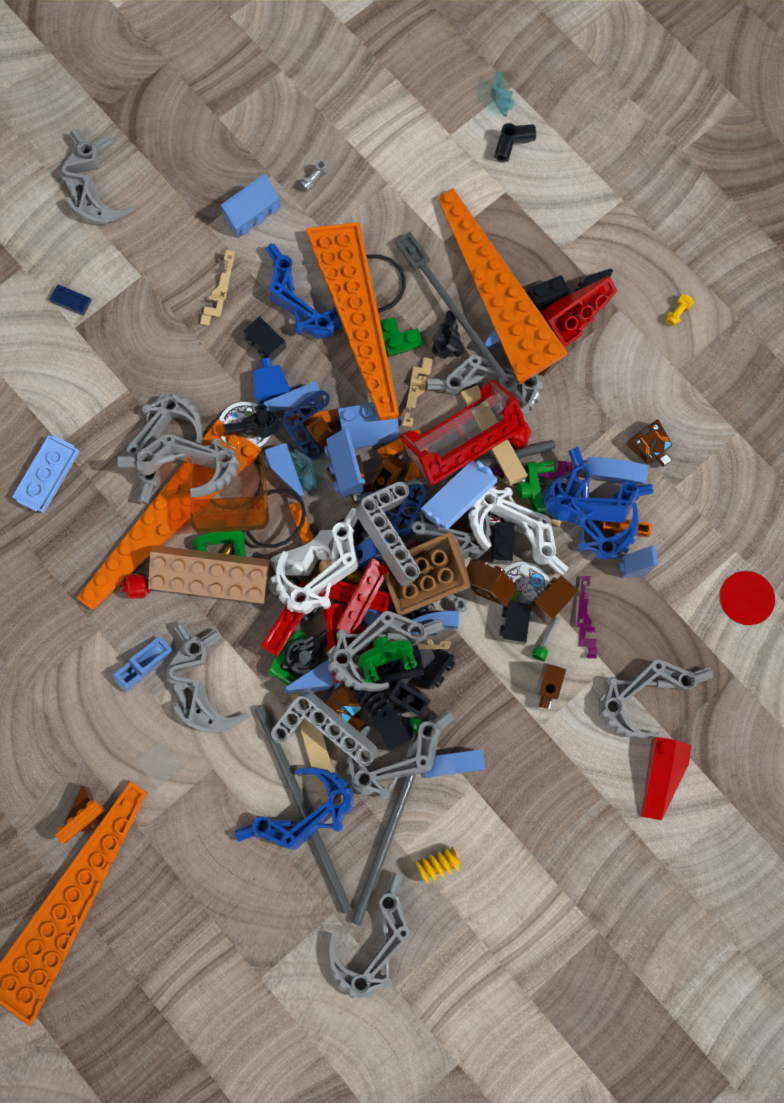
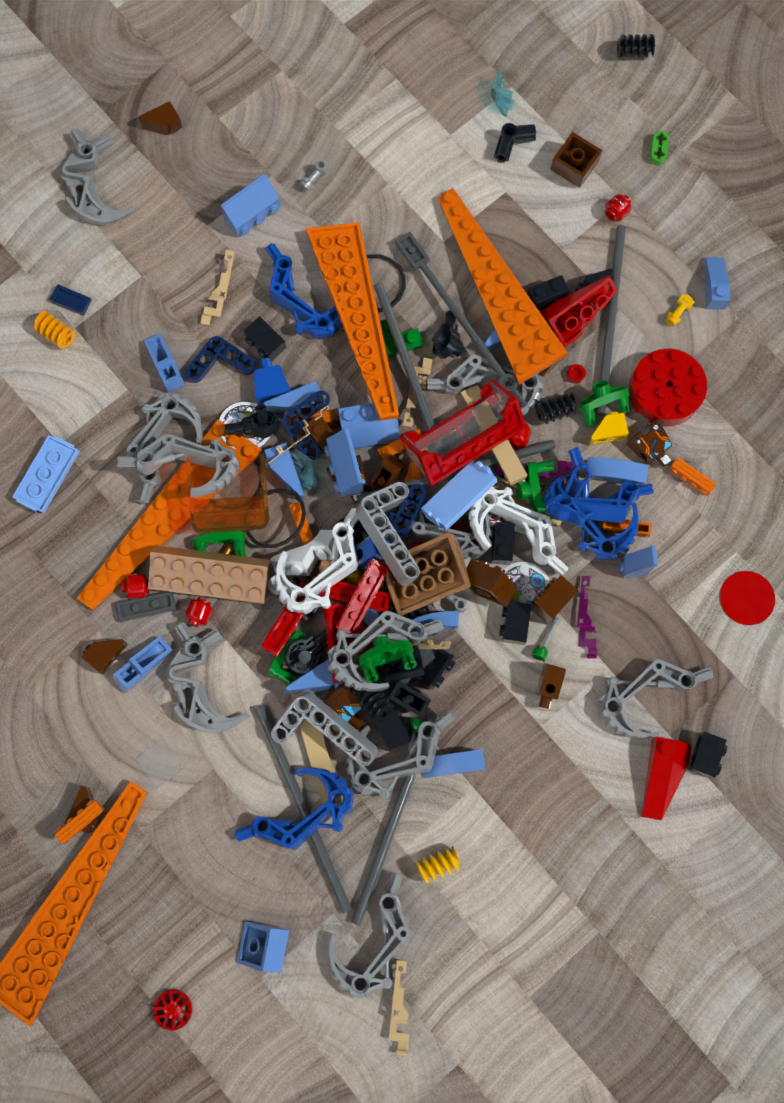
(54, 330): none -> light orange piece
(103, 653): none -> reddish brown slope
(146, 607): none -> dark grey tile
(161, 119): none -> reddish brown slope
(164, 362): none -> medium blue slope
(172, 1010): none -> red wheel
(198, 612): none -> red head
(220, 353): none -> dark blue beam
(263, 947): none -> medium blue slope
(306, 431): none -> tan piece
(402, 1038): none -> tan piece
(404, 355): none -> dark grey piece
(556, 407): none -> black piece
(576, 159): none -> reddish brown brick
(576, 373): none -> red tile
(603, 395): none -> green connector
(610, 429): none -> yellow slope
(611, 311): none -> dark grey piece
(618, 207): none -> red head
(636, 45): none -> black piece
(655, 147): none -> bright green beam
(667, 386): none -> red piece
(692, 476): none -> orange piece
(708, 755): none -> black brick
(716, 283): none -> medium blue slope

